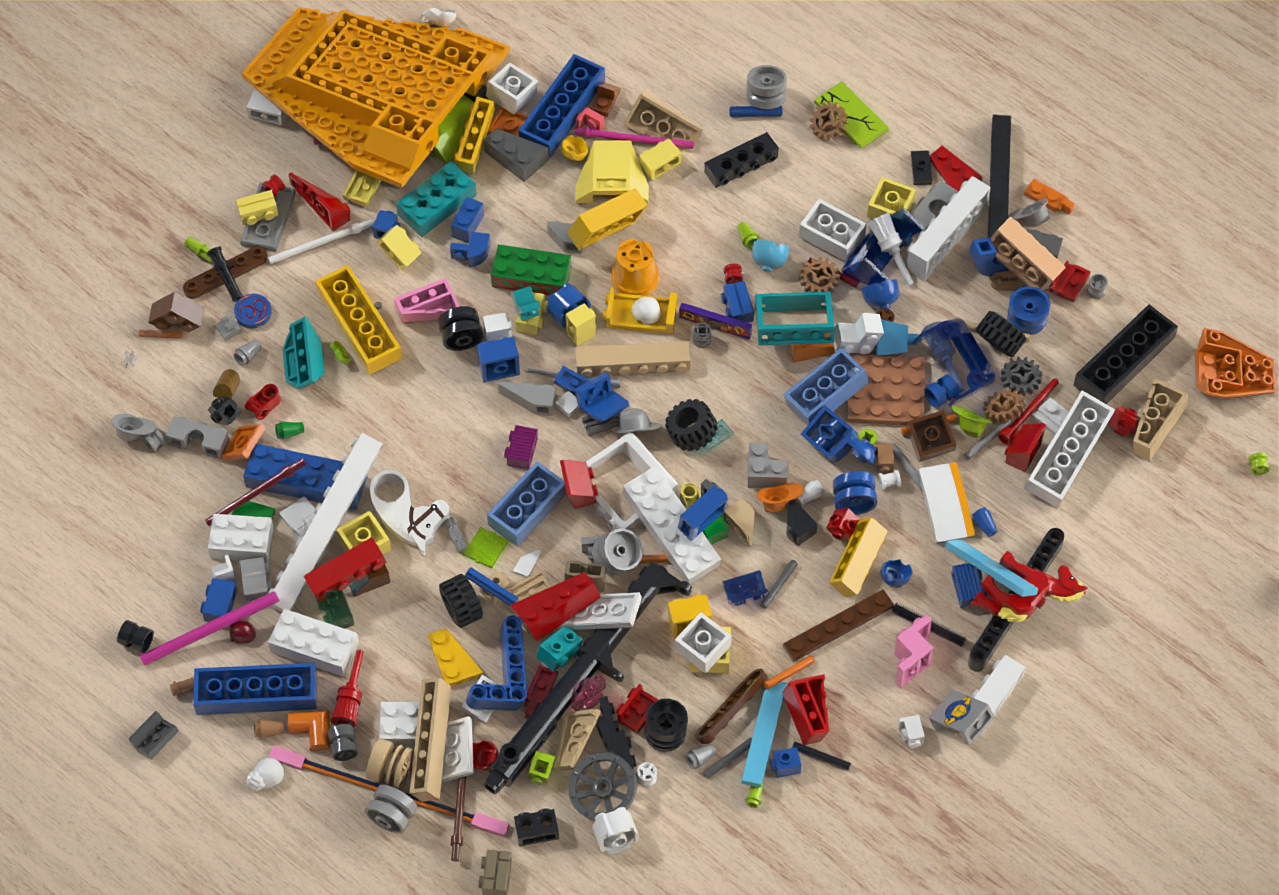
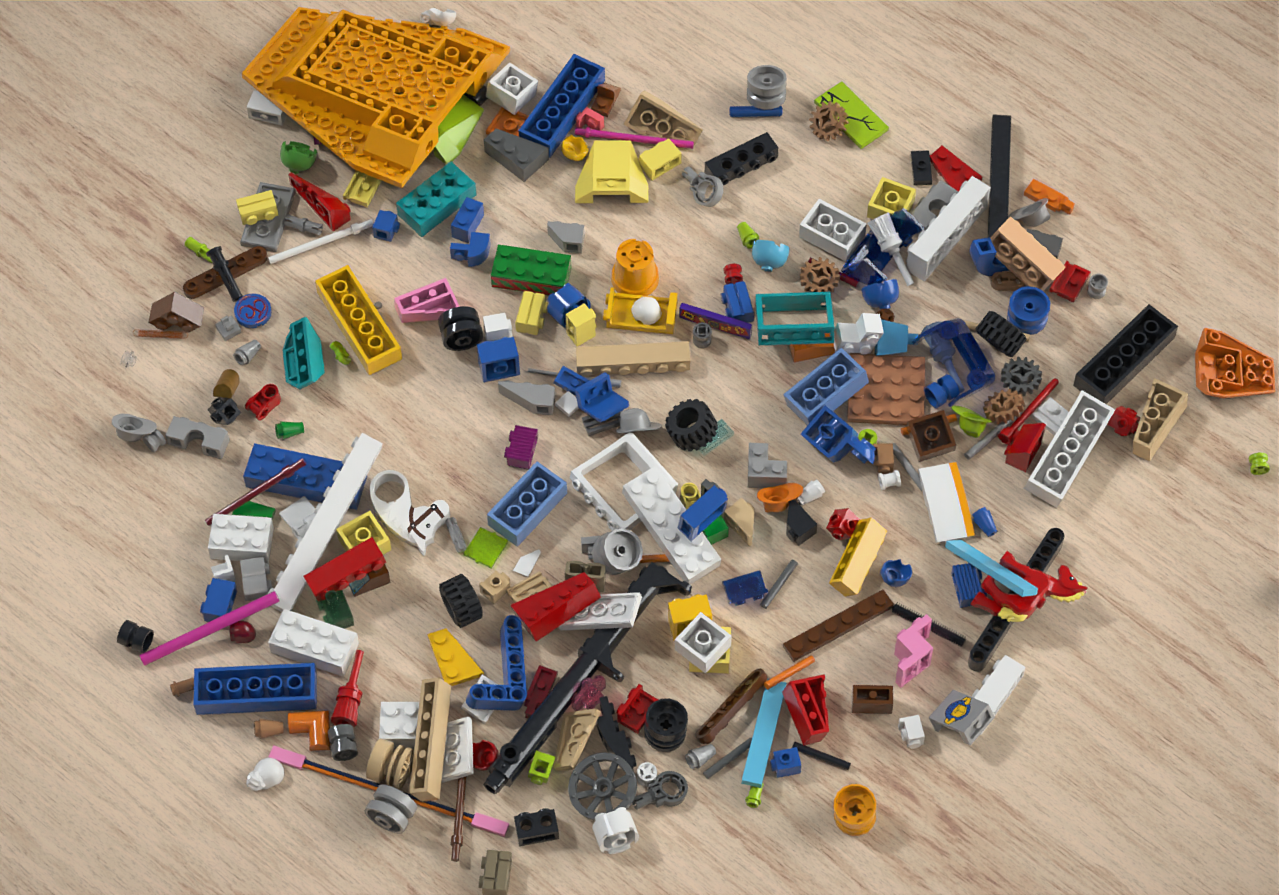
(153, 735): dark grey bracket -> none
(242, 442): orange tile -> none
(274, 184): red wheel -> none
(297, 156): none -> bright green cylinder
(303, 224): none -> light grey pin
(399, 247): light yellow brick -> none
(475, 133): yellow brick -> none
(490, 586): blue axle -> none
(525, 303): teal brick -> none
(559, 648): teal brick -> none
(579, 483): slope -> none
(607, 219): yellow brick -> none
(658, 796): none -> dark grey pin
(701, 183): none -> light grey pin
(851, 799): none -> light orange wheel
(855, 491): blue wheel -> none
(872, 699): none -> reddish brown brick

